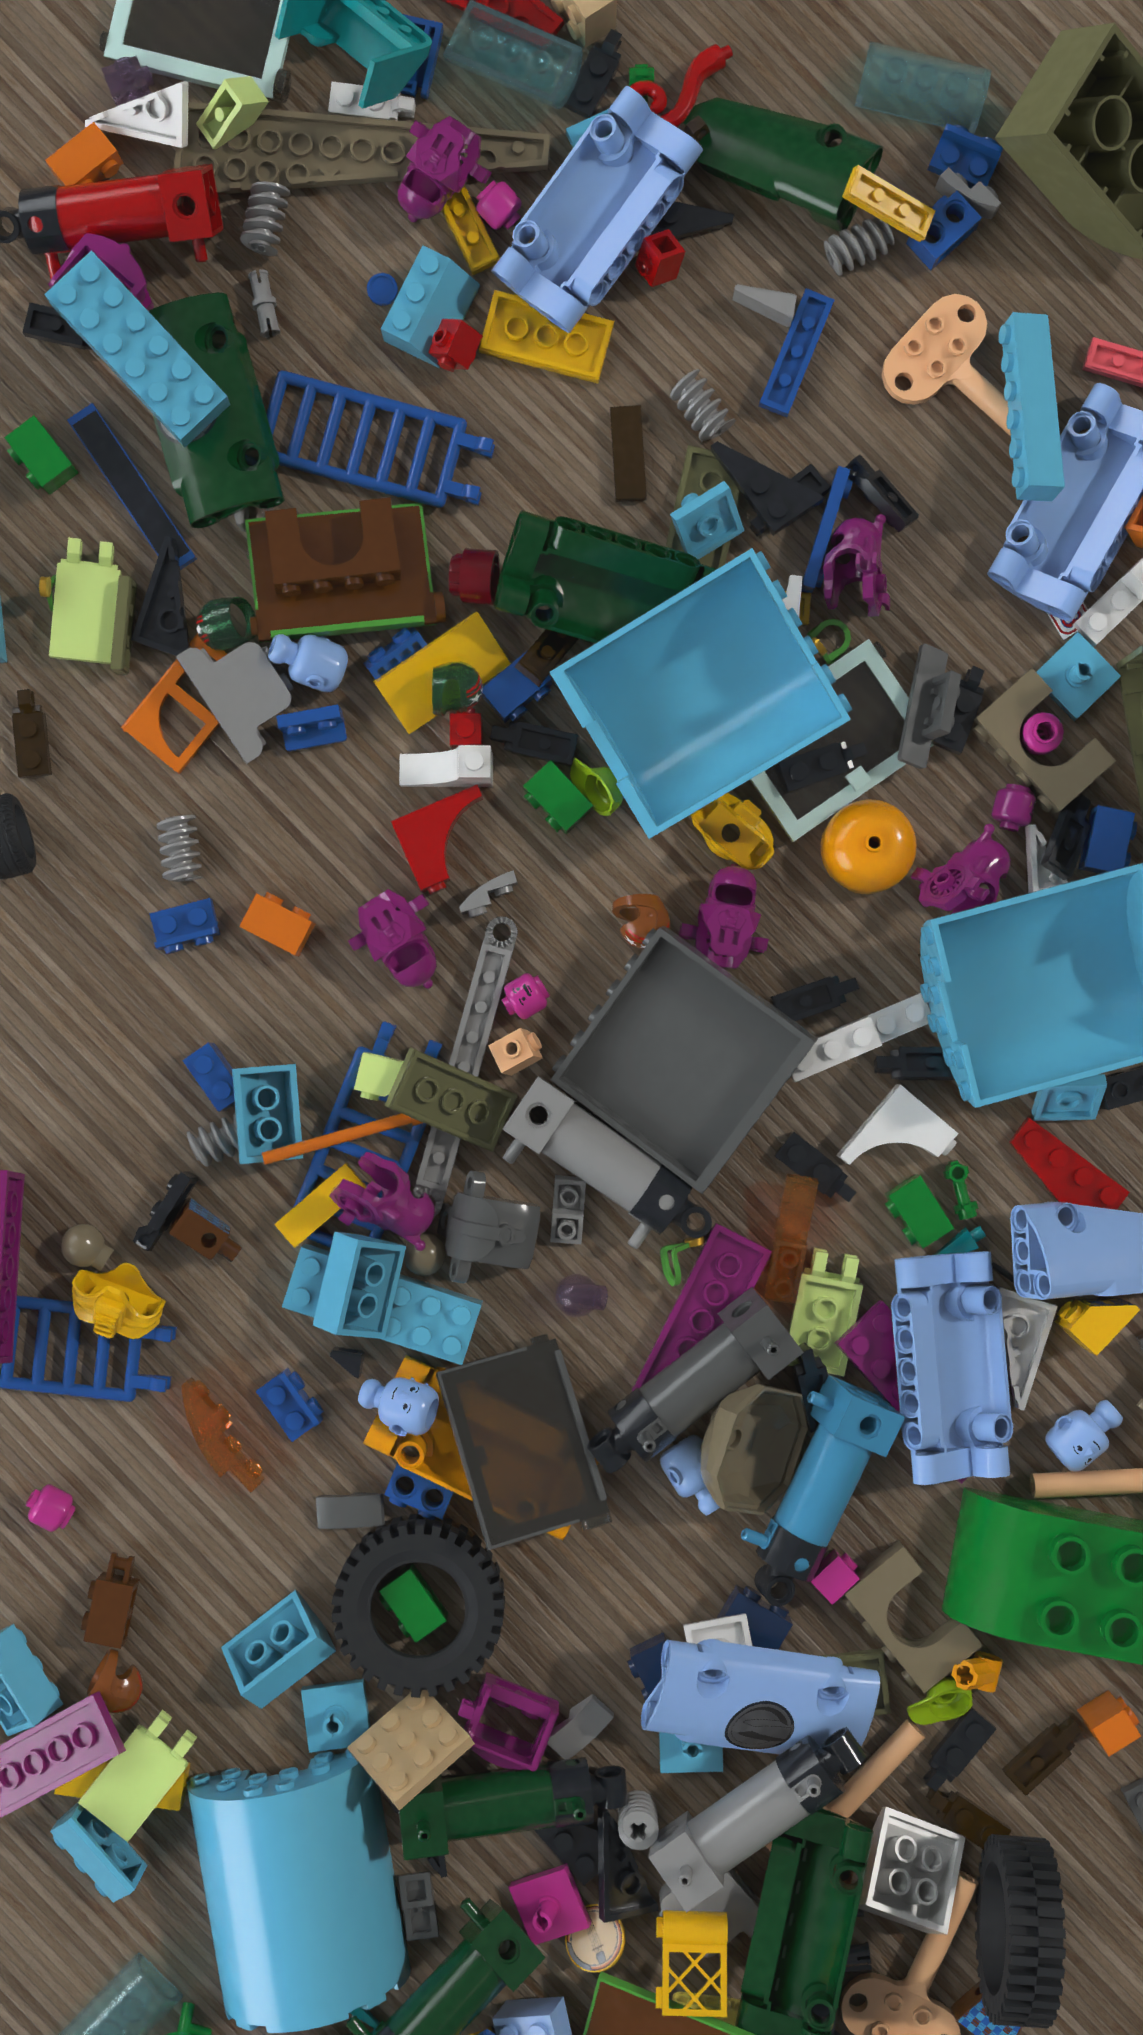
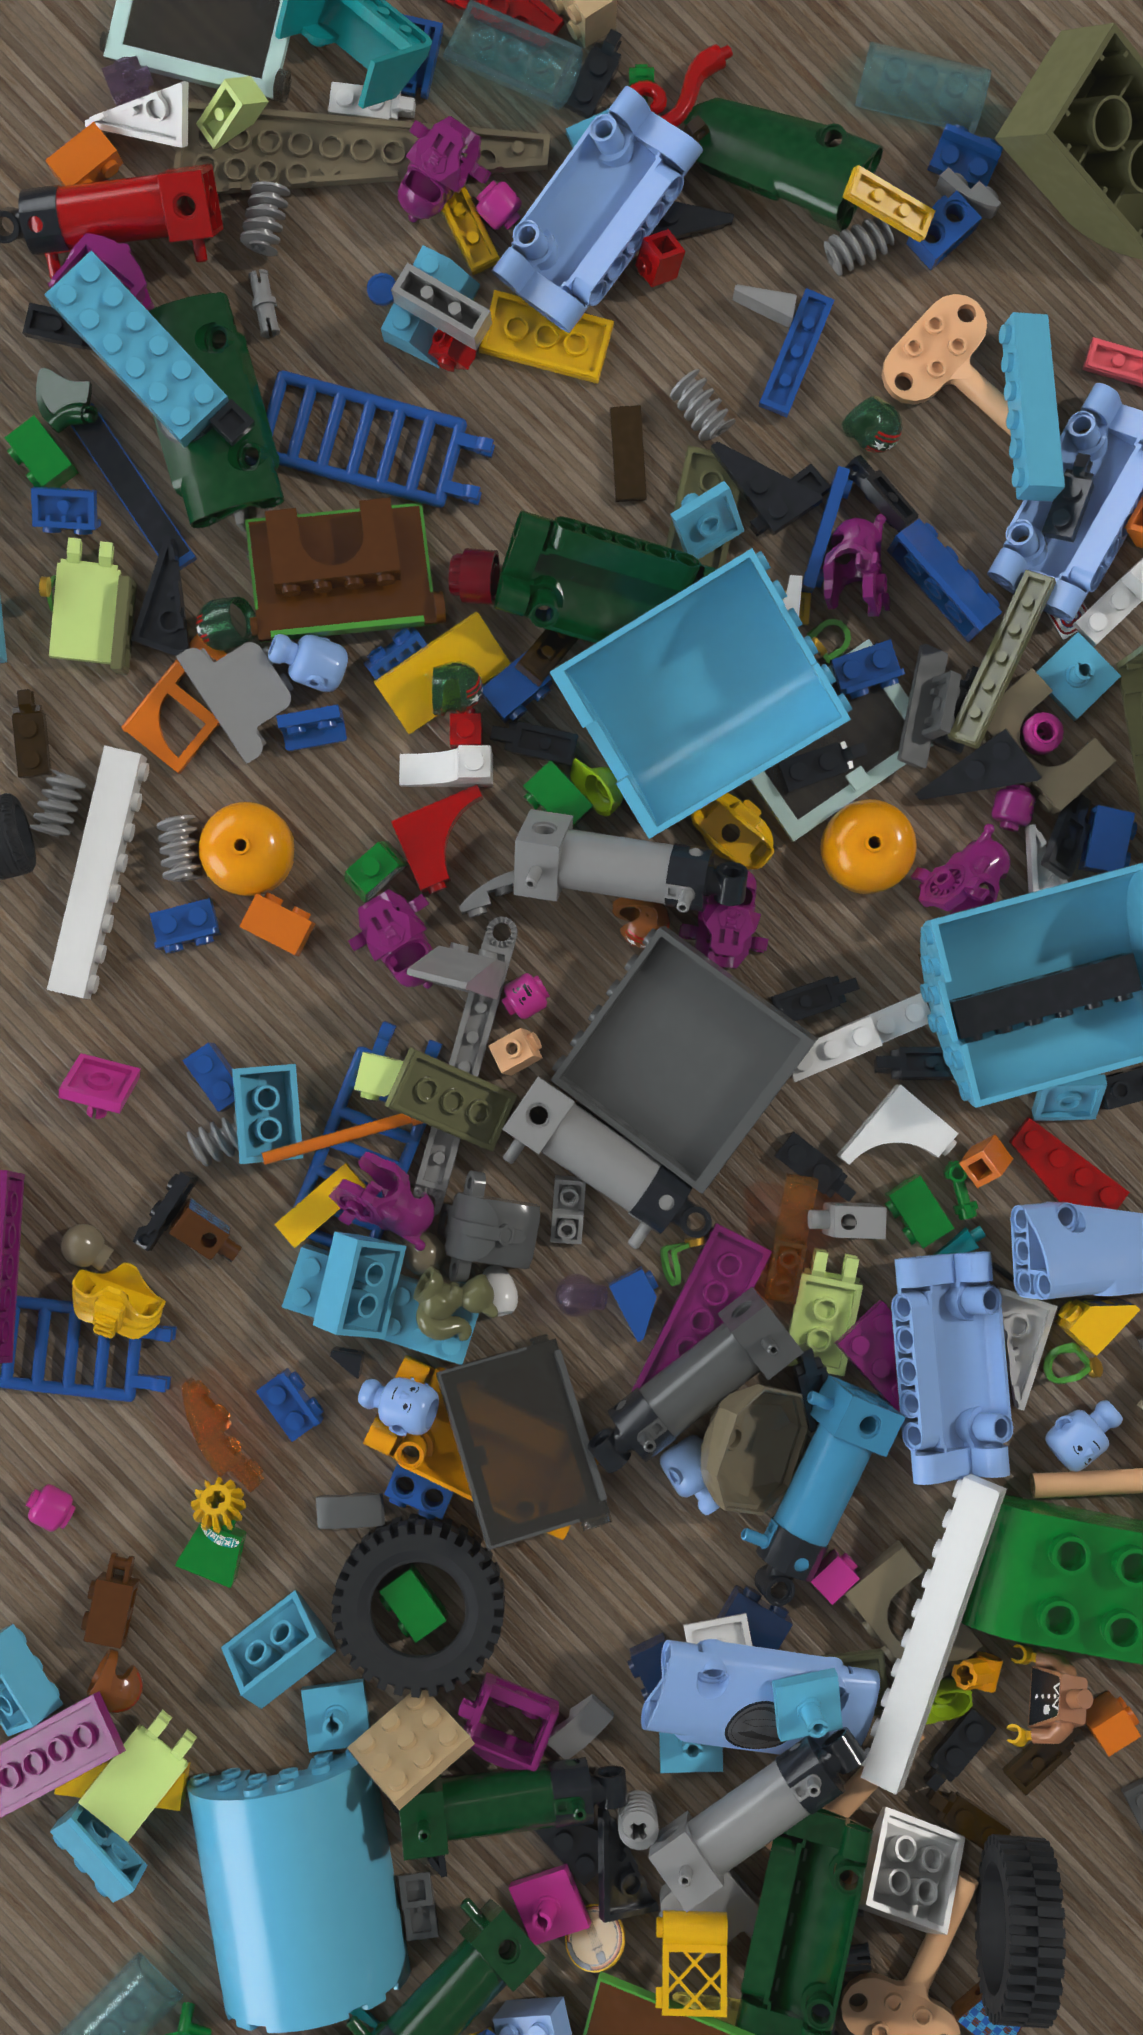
(58, 804): none -> light grey piece
(64, 401): none -> arm
(64, 509): none -> blue bracket
(98, 872): none -> white brick
(99, 1084): none -> dark pink tile
(214, 1554): none -> green torso
(227, 1510): none -> yellow gear
(231, 422): none -> black plate
(263, 861): none -> light orange cylinder
(374, 870): none -> green torso
(441, 306): none -> light grey brick
(441, 1300): none -> olive animal
(461, 970): none -> light grey slope
(504, 1289): none -> white animal
(636, 1298): none -> blue slope
(677, 875): none -> light grey piece
(807, 1705): none -> medium azure tile
(858, 1220): none -> light grey torso
(866, 668): none -> blue bracket
(874, 425): none -> clear green helmet
(932, 1633): none -> white brick
(944, 579): none -> blue slope
(986, 1161): none -> orange brick
(990, 766): none -> black wing
(1001, 659): none -> olive tile
(1045, 995): none -> black brick
(1056, 1699): none -> nougat torso
(1071, 503): none -> black hinge
(1092, 1365): none -> bright green piece

